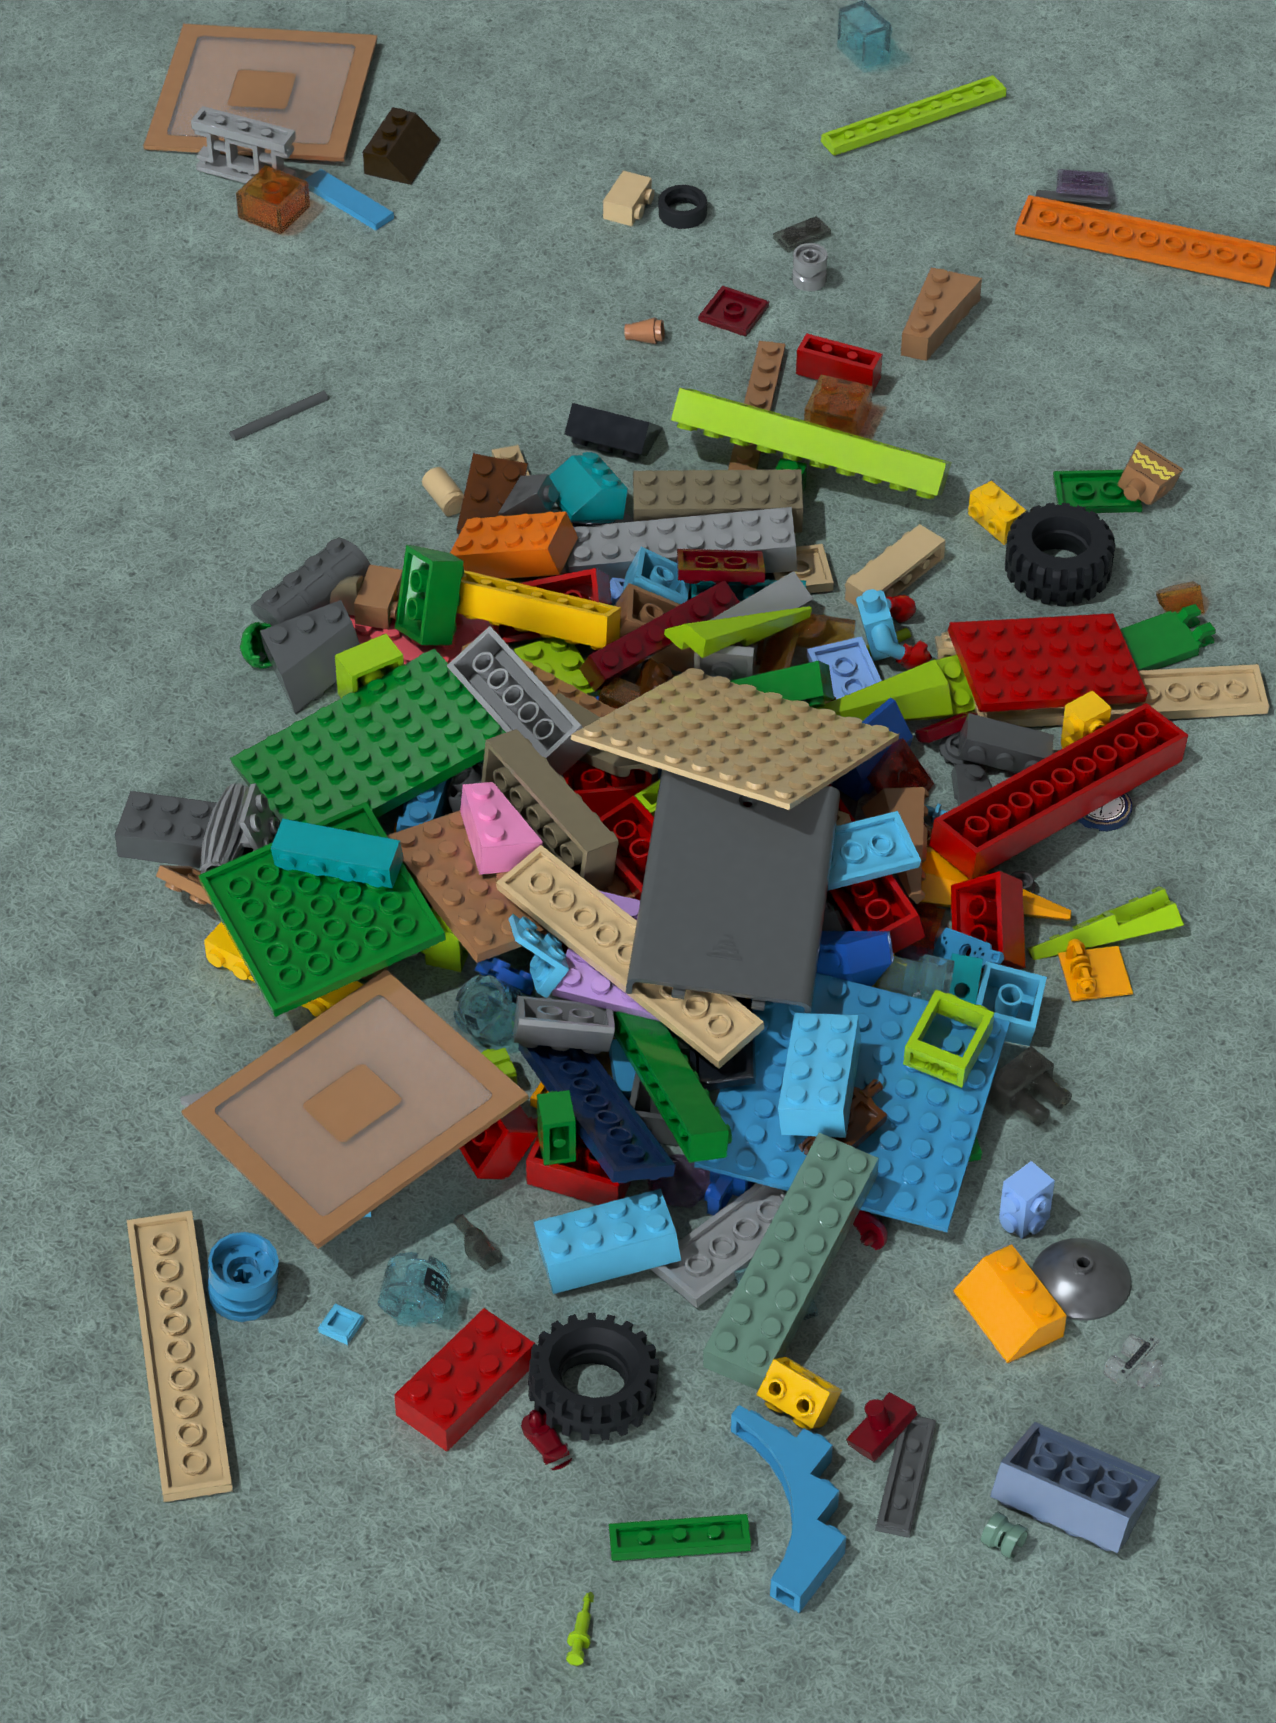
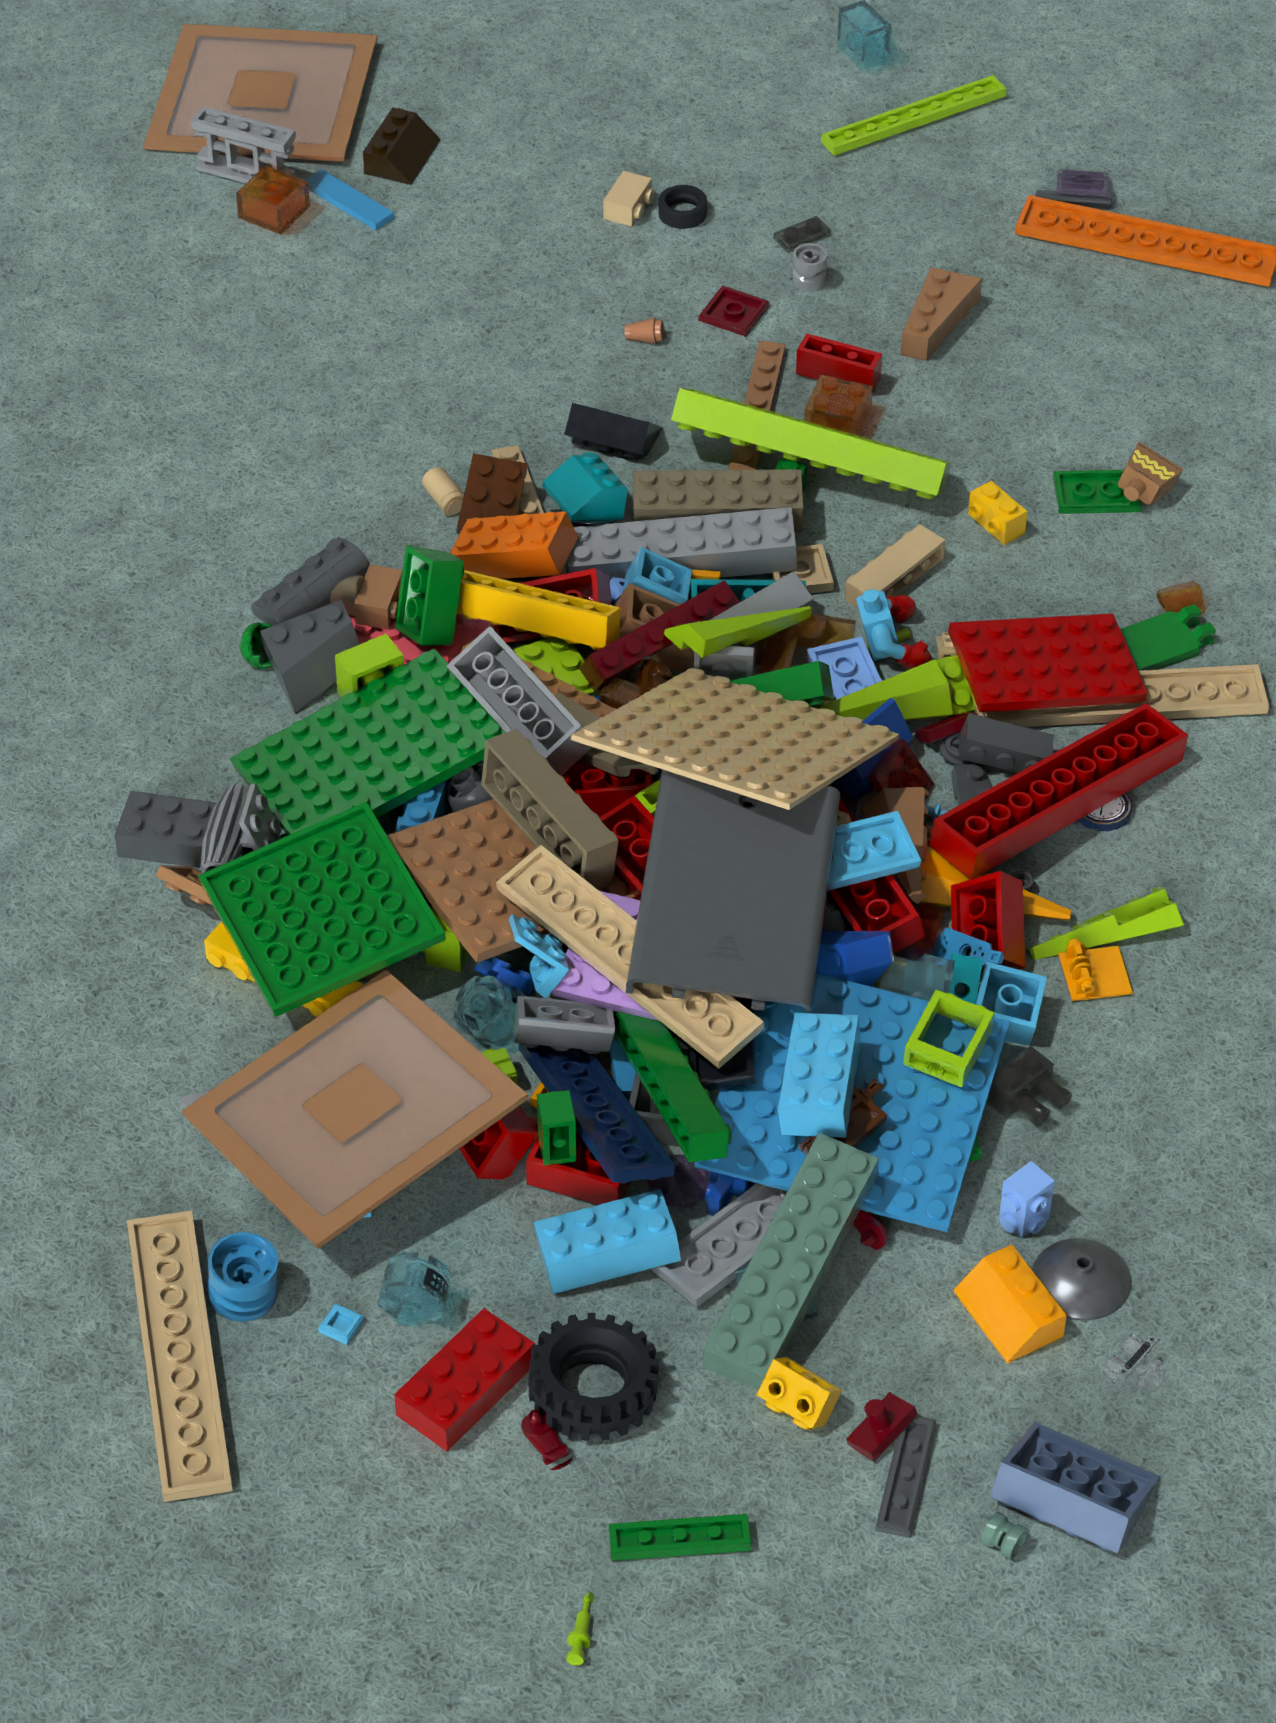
(278, 415): dark grey bar -> none
(337, 853): teal brick -> none
(477, 1244): clear smoke piece -> none
(495, 829): bright pink wedge -> none
(530, 496): flat silver slope -> none
(720, 565): dark red plate -> none
(812, 1501): dark azure arch -> none
(1058, 577): black tyre -> none
(1084, 717): yellow brick -> none

